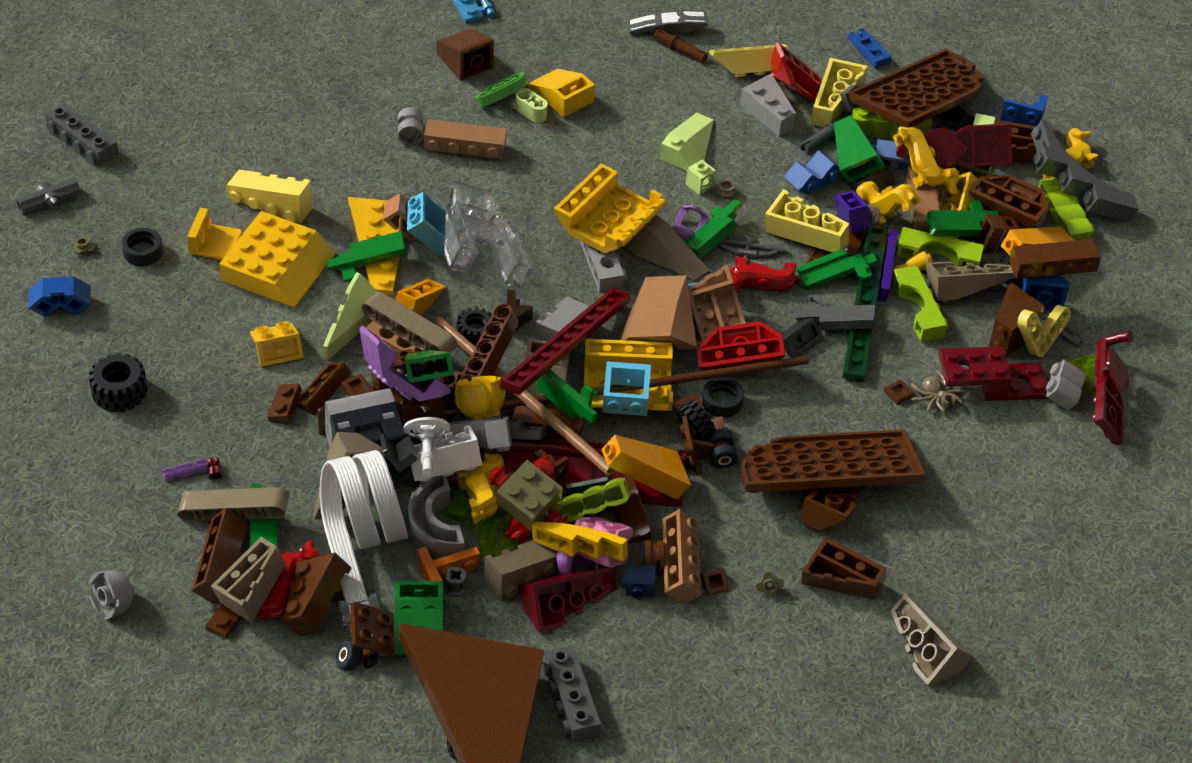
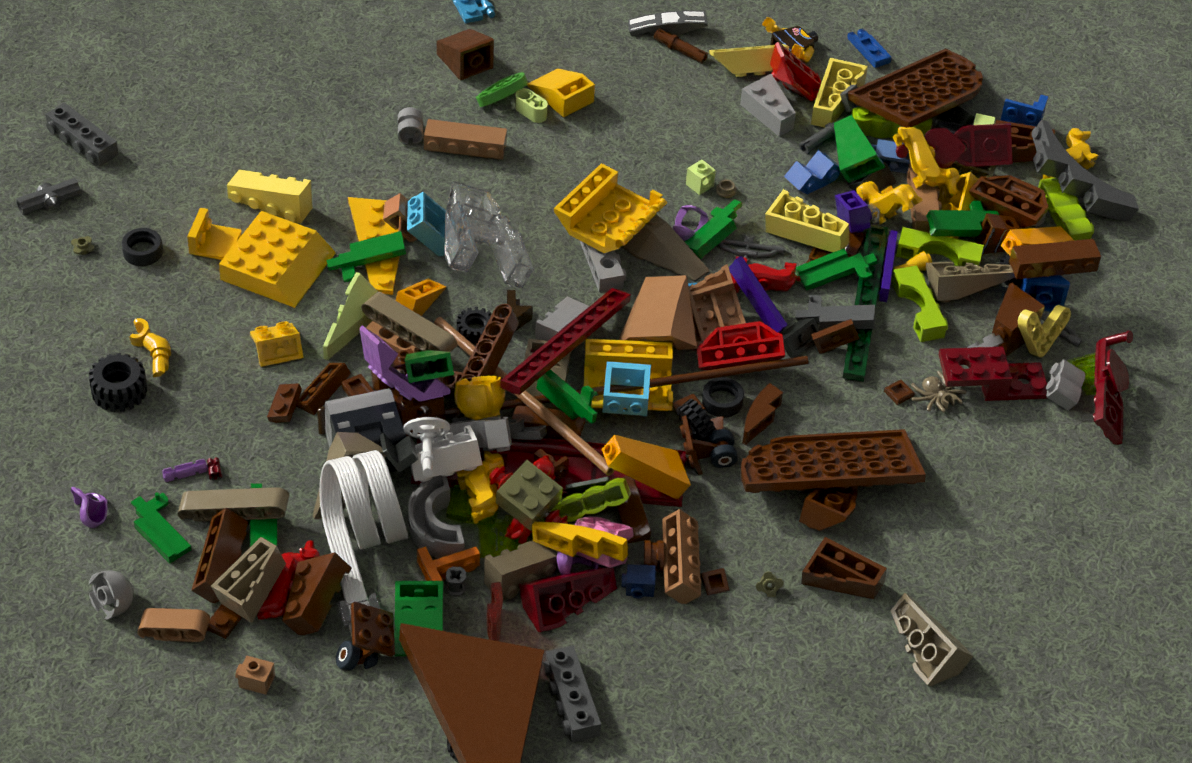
(59, 291): blue brick -> none
(91, 512): none -> medium lavender piece
(155, 344): none -> yellow piece
(157, 529): none -> green piece
(174, 624): none -> medium nougat beam
(255, 674): none -> medium nougat brick
(494, 612): none -> clear red slope
(687, 142): yellowish green wedge -> none
(757, 295): none -> dark purple tile
(762, 412): none -> reddish brown slope
(797, 39): none -> torso
(835, 336): none -> reddish brown plate
(989, 341): none -> light grey plate

